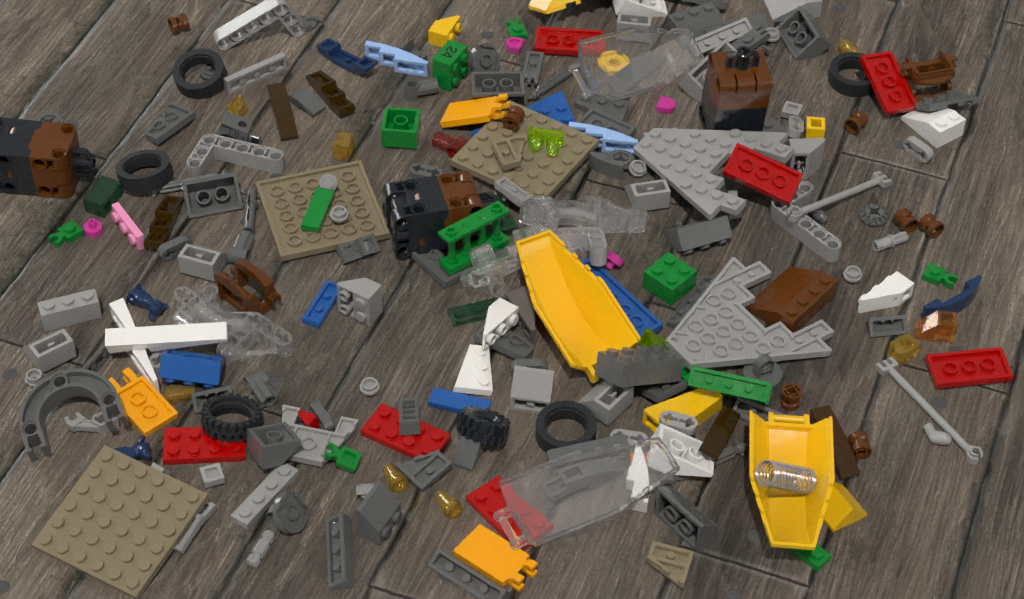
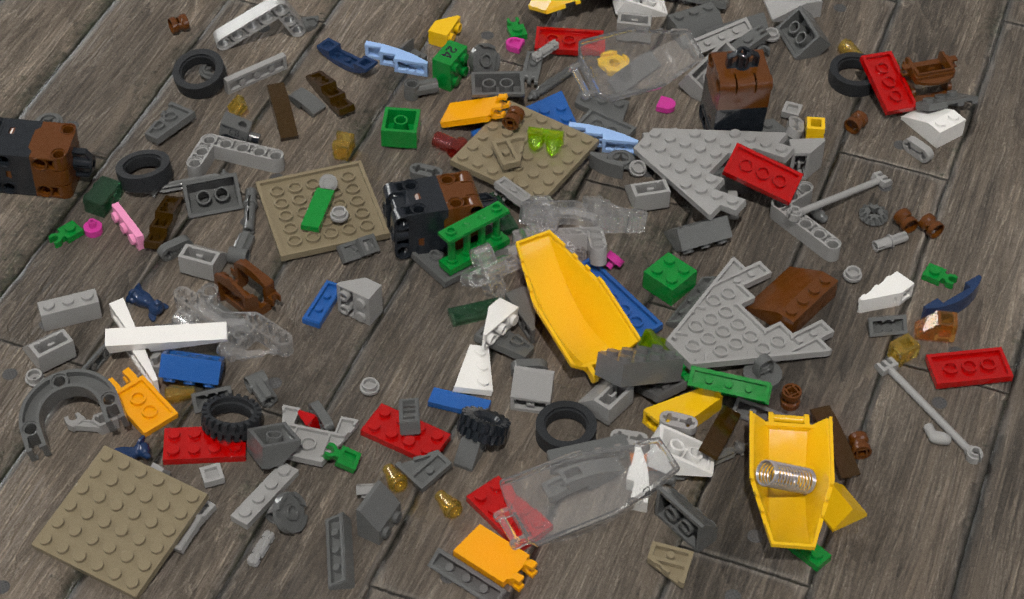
(545, 50): none -> light grey axle

